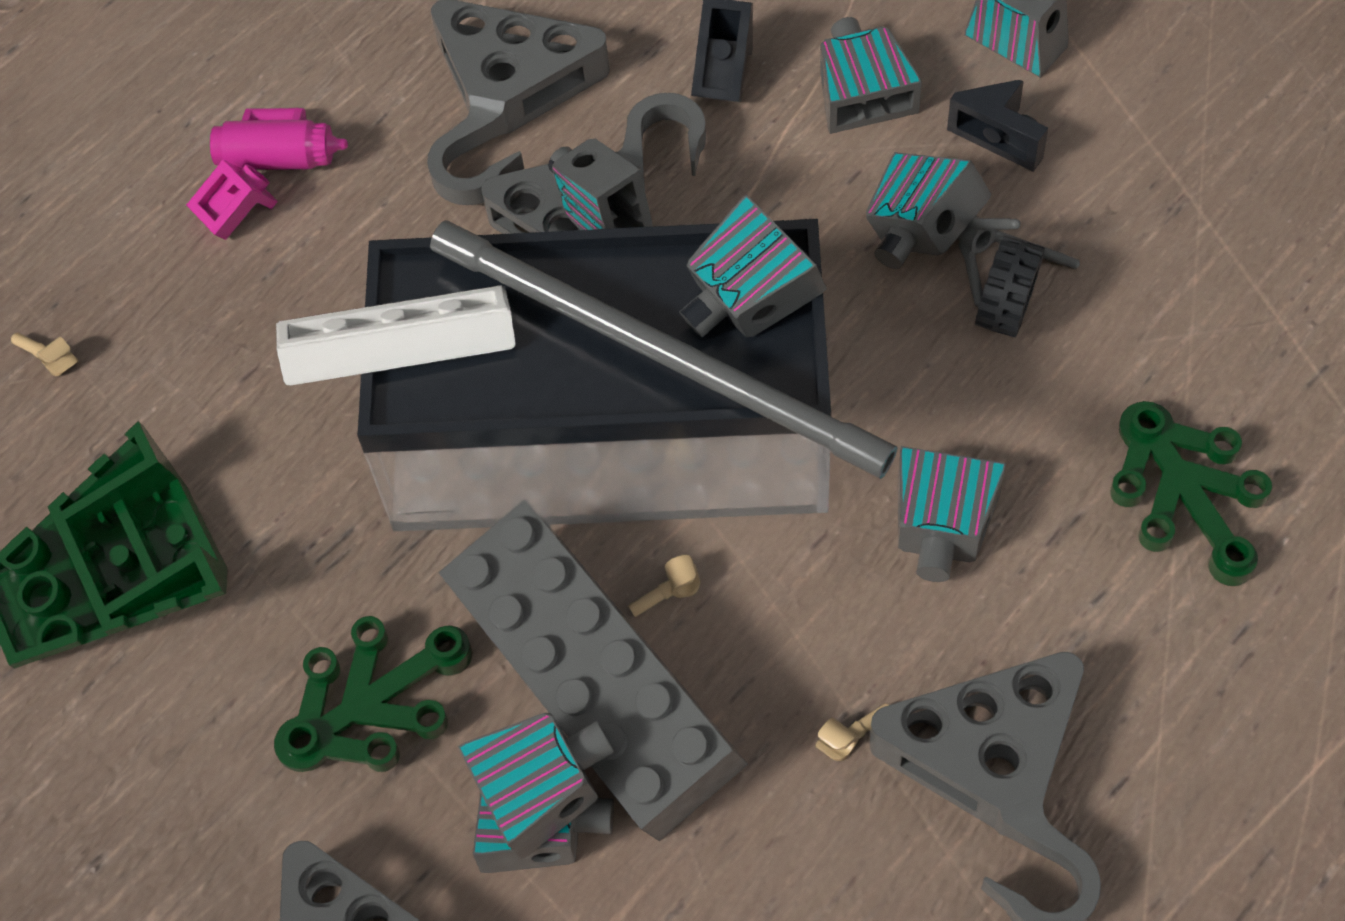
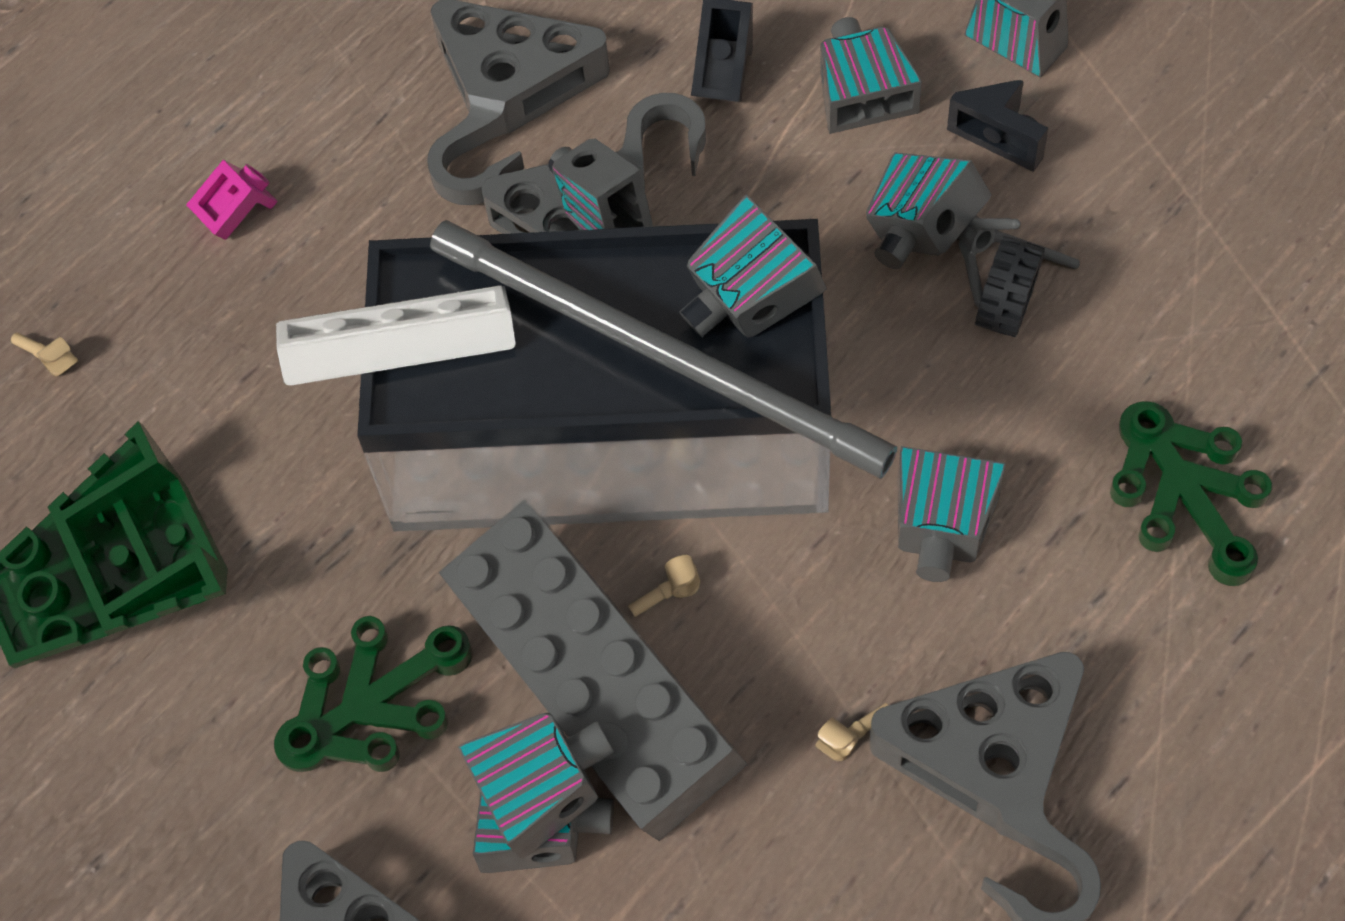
(274, 140): dark pink piece -> none

